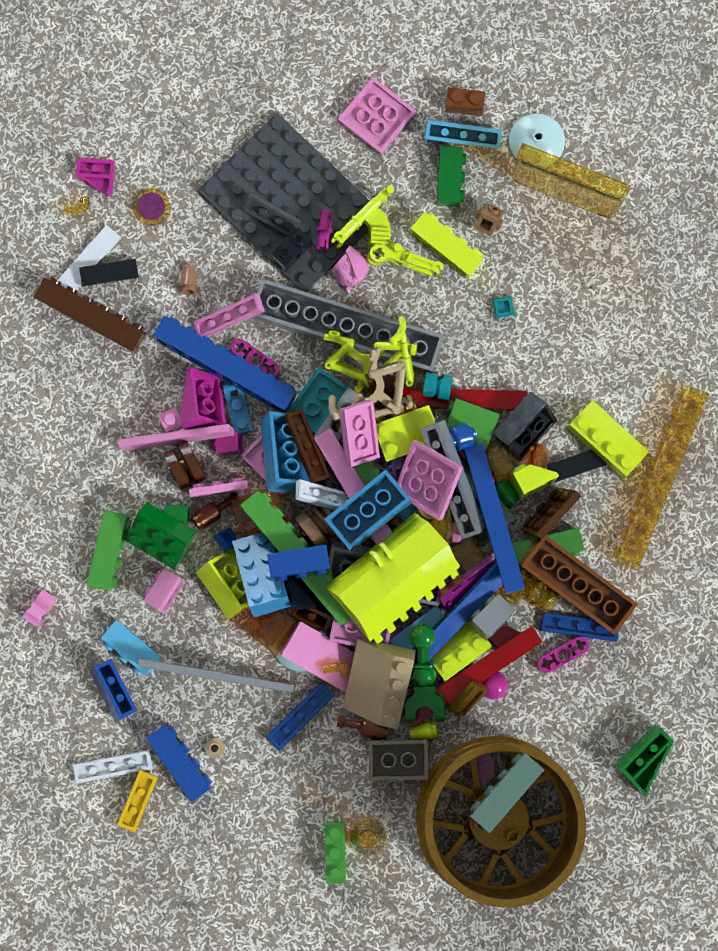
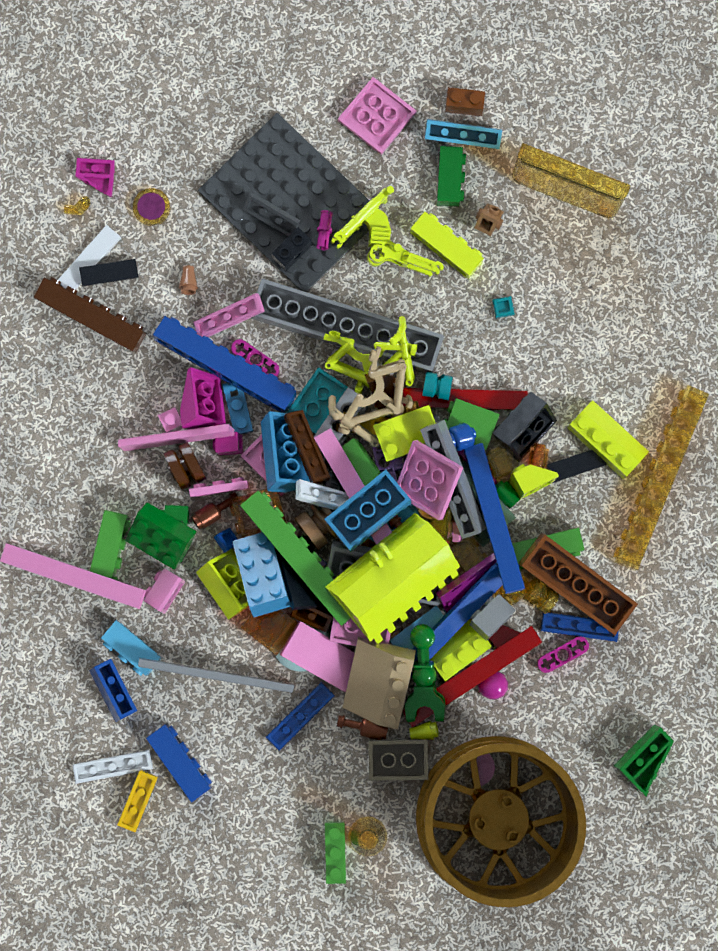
(41, 606): bright pink leg -> none
(73, 576): none -> bright pink tile
(221, 748): tan plate -> none
(298, 562): blue brick -> none
(336, 667): clear yellow arm -> none
(350, 268): bright pink helmet -> none
(359, 433): bright pink plate -> none
(468, 698): pearl gold tile -> none
(506, 792): sand green brick -> none
(529, 126): light aqua dish -> none
(550, 512): reddish brown plate -> none

